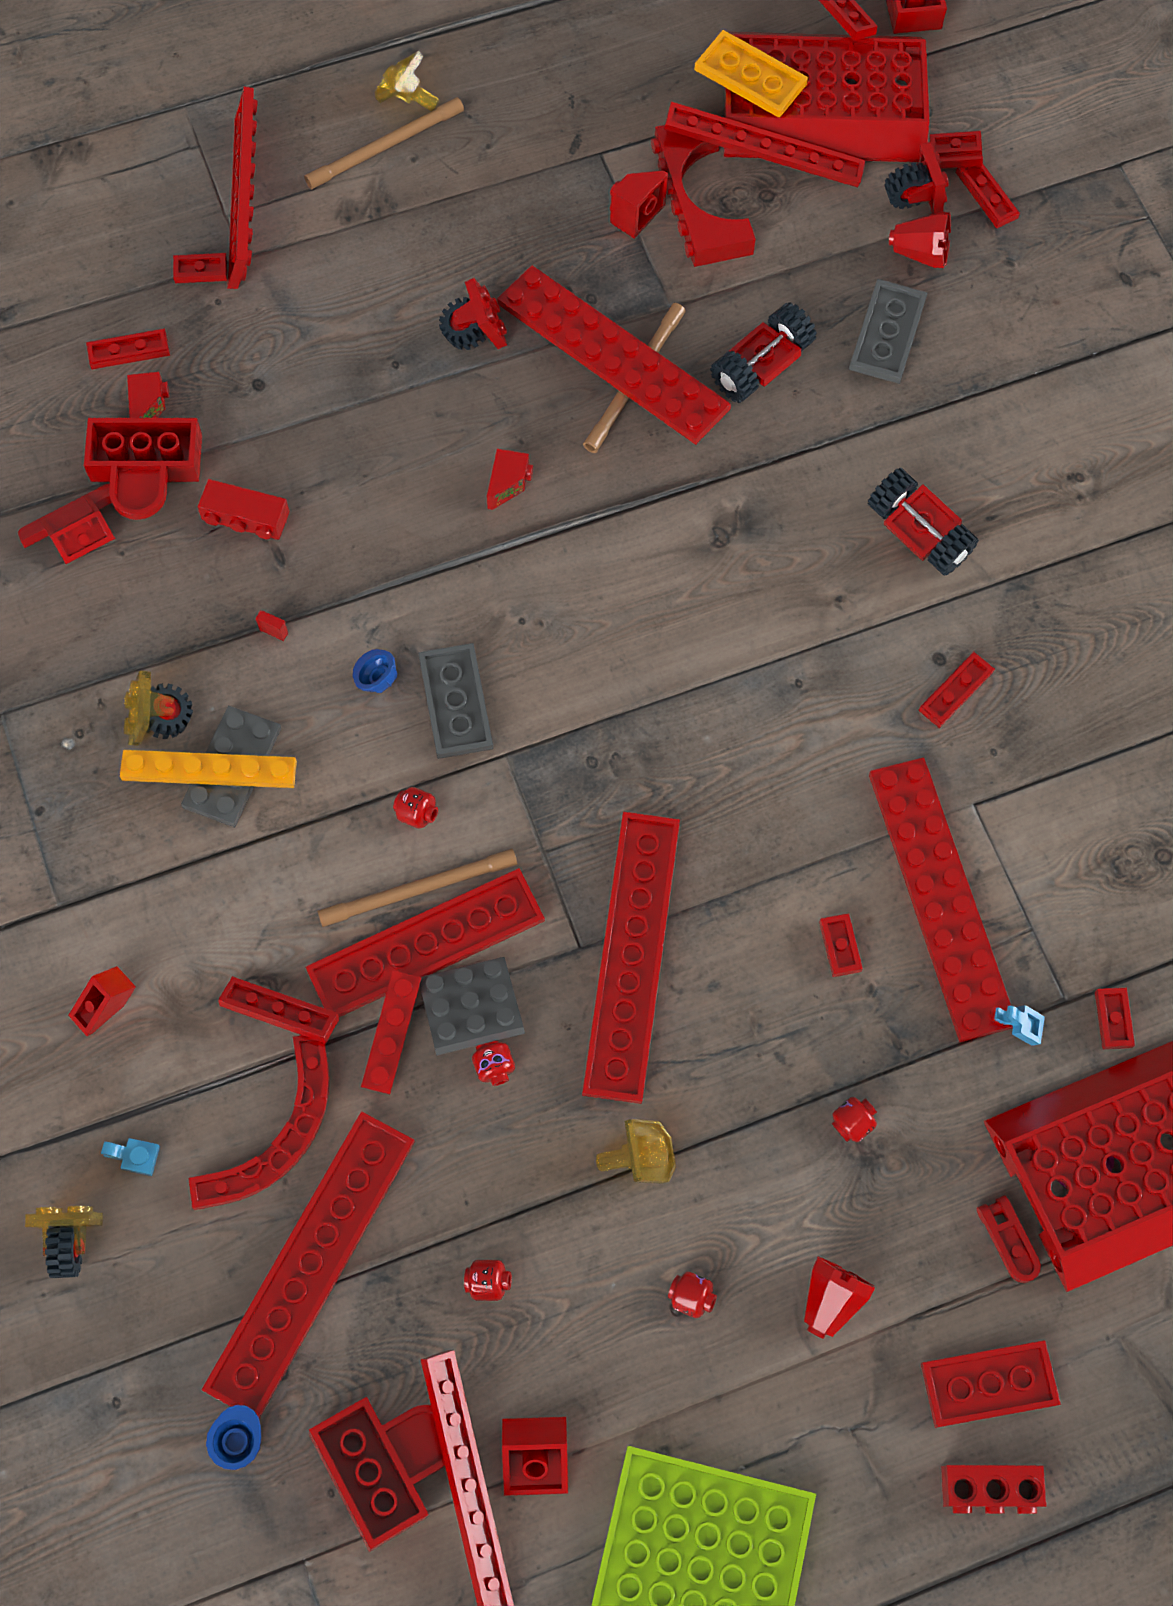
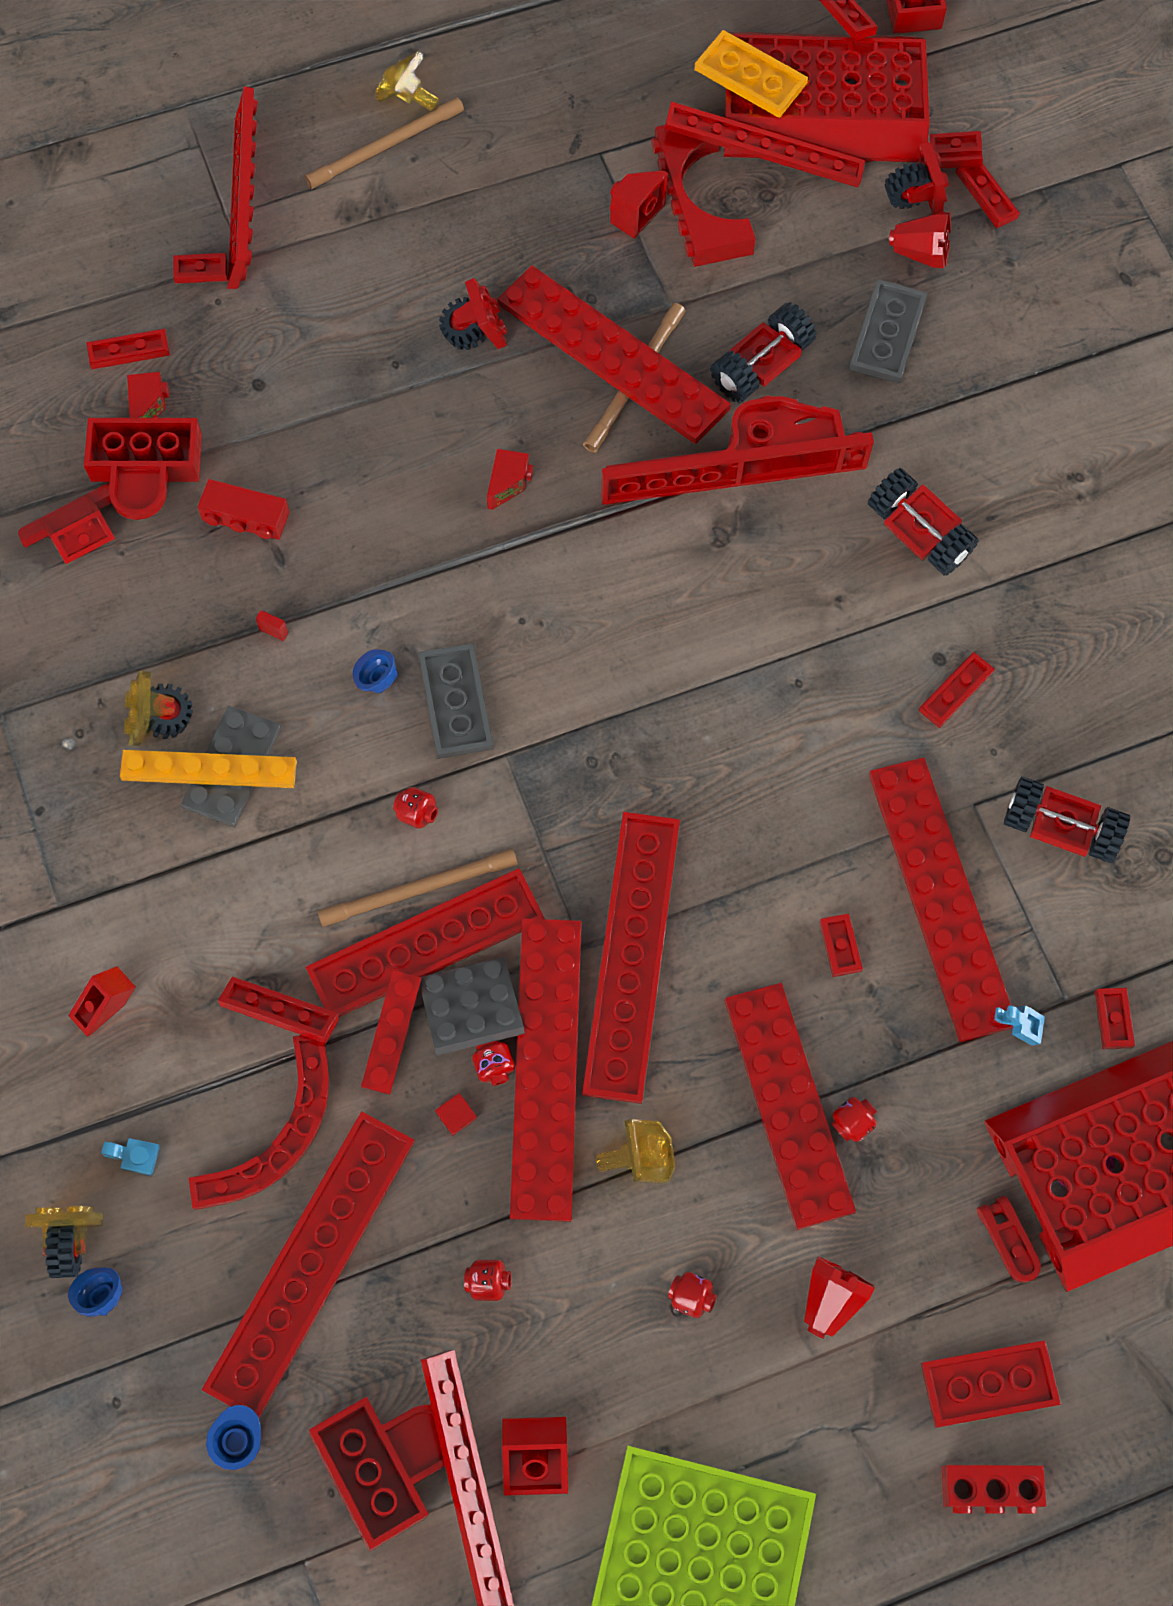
(95, 1292): none -> blue piece
(456, 1114): none -> red tile
(546, 1071): none -> red plate
(762, 448): none -> red piece
(789, 1106): none -> red plate
(1066, 820): none -> plate

